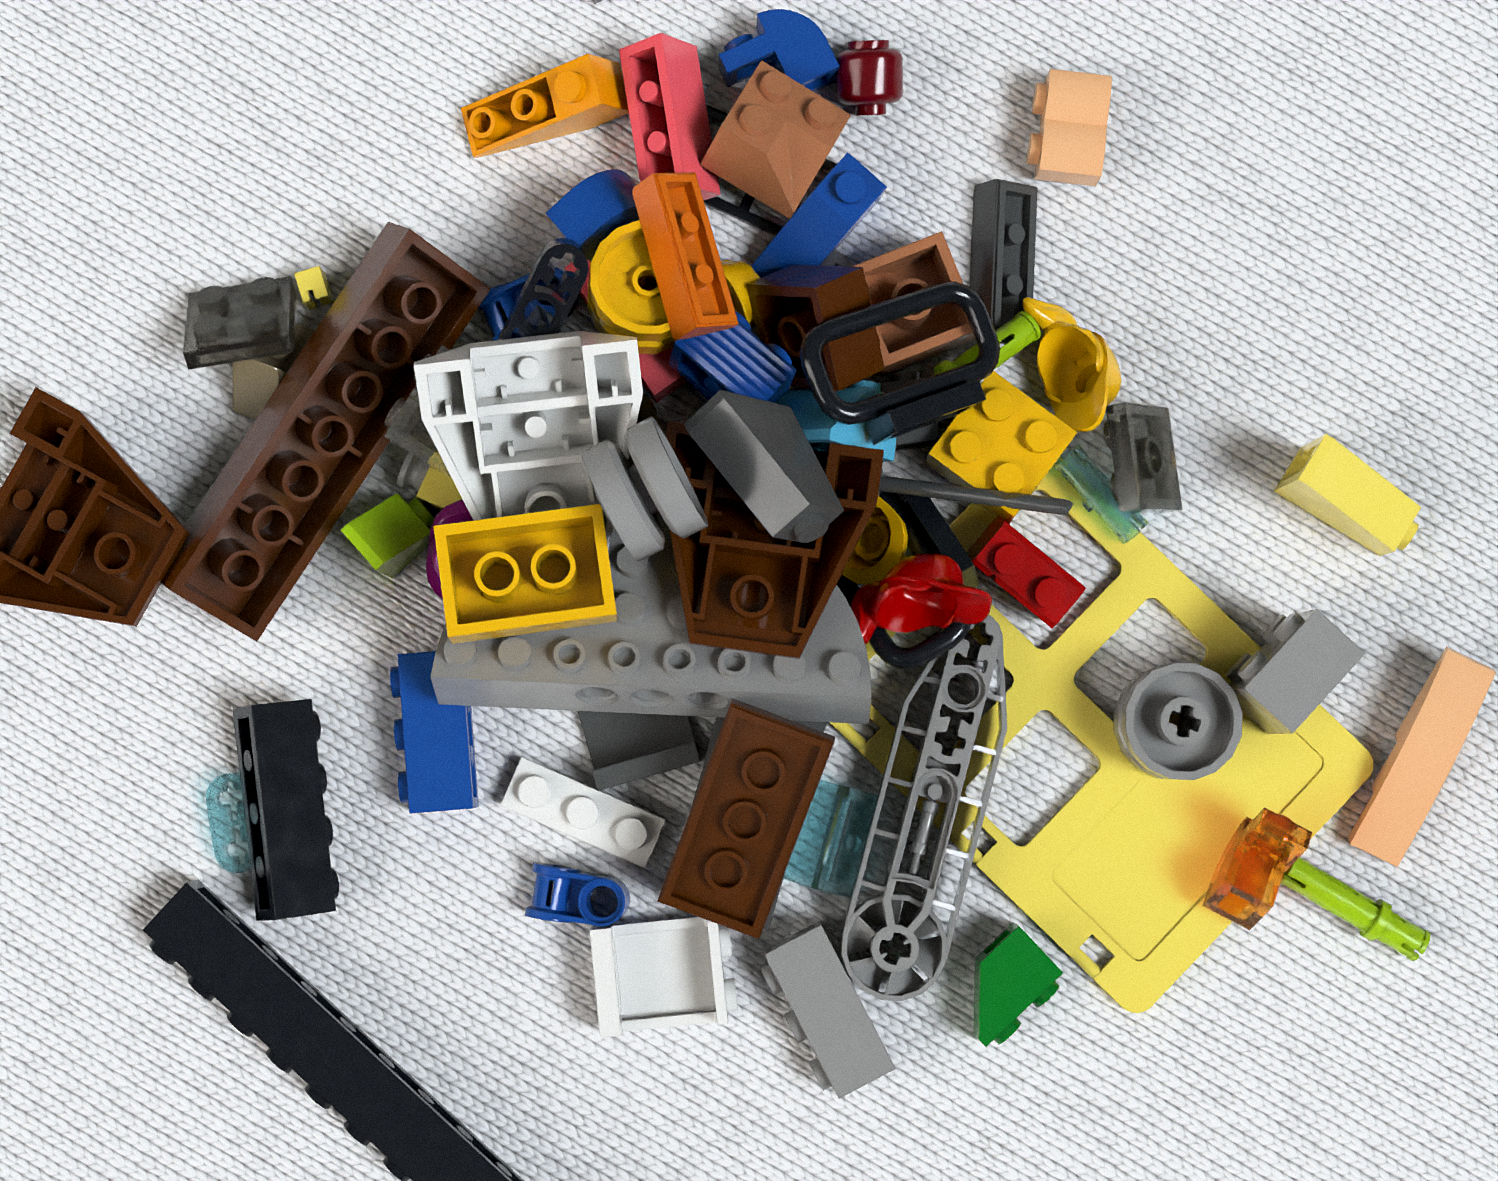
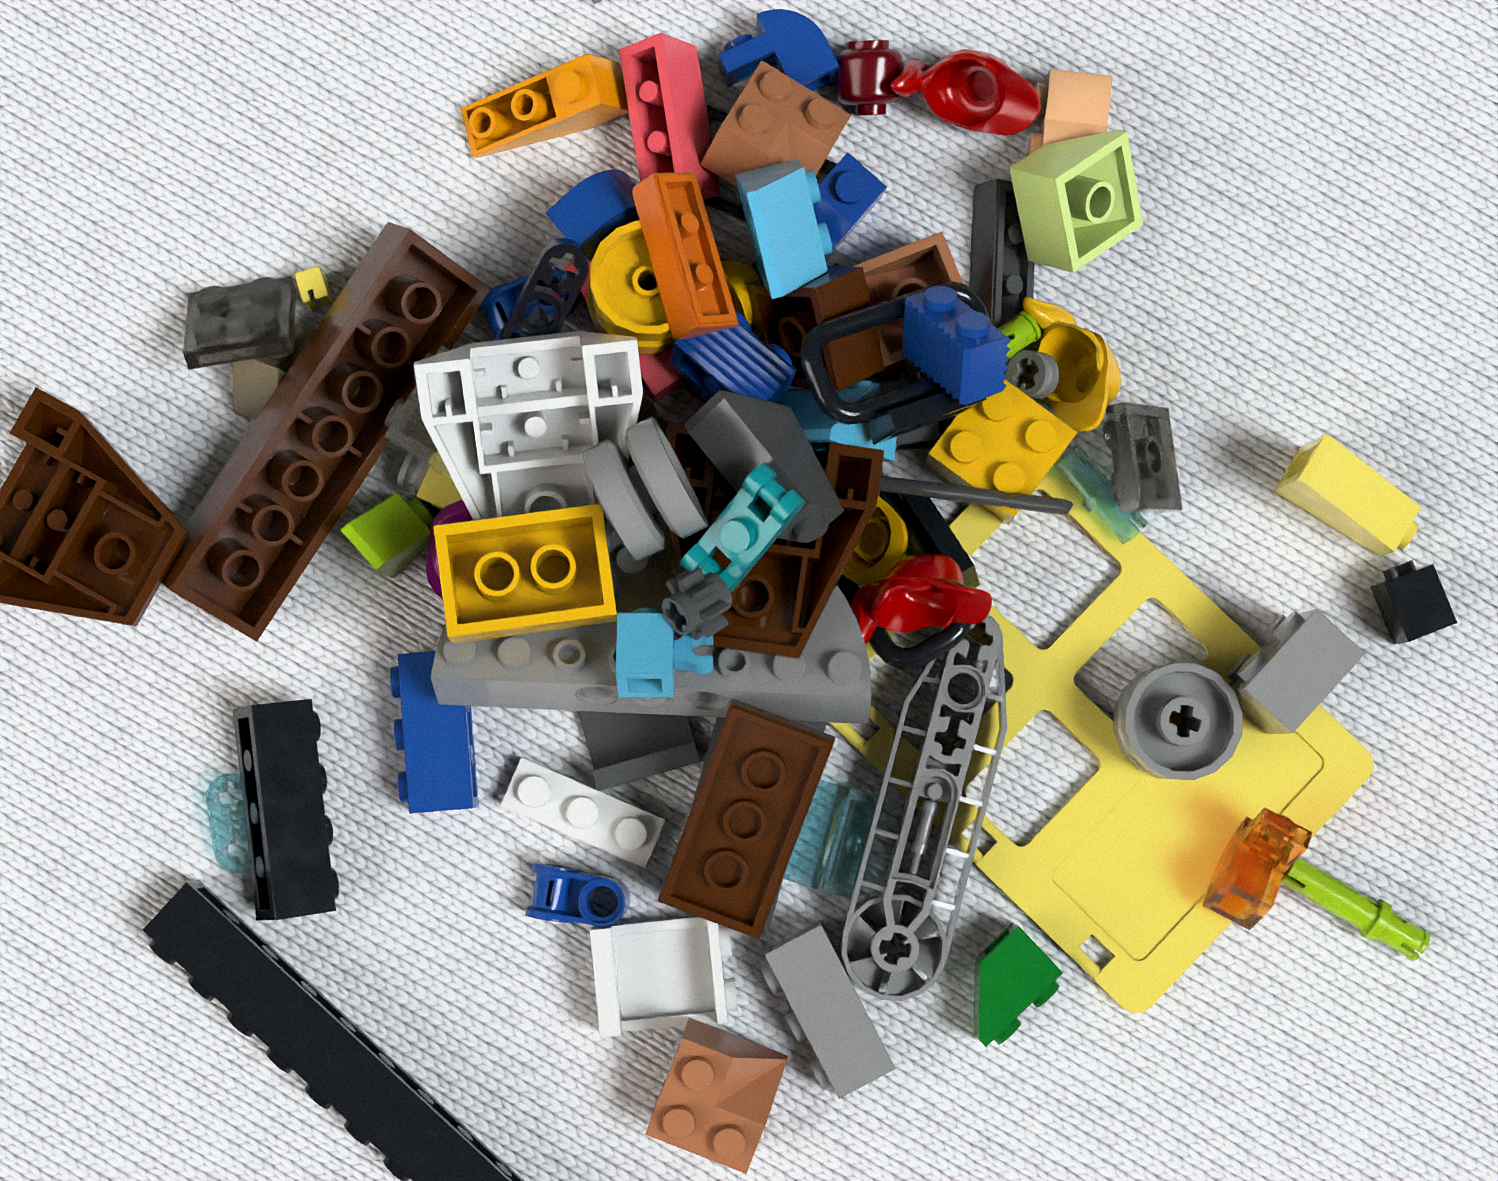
(650, 654): none -> medium azure brick
(697, 603): none -> dark grey gear
(717, 1095): none -> nougat slope
(745, 528): none -> teal plate
(783, 225): none -> medium azure slope
(954, 344): none -> blue brick
(972, 92): none -> red hair
(1025, 572): red brick -> none
(1045, 379): none -> light grey bush
(1076, 199): none -> yellowish green slope
(1412, 602): none -> black brick
(1422, 756): light nougat slope -> none

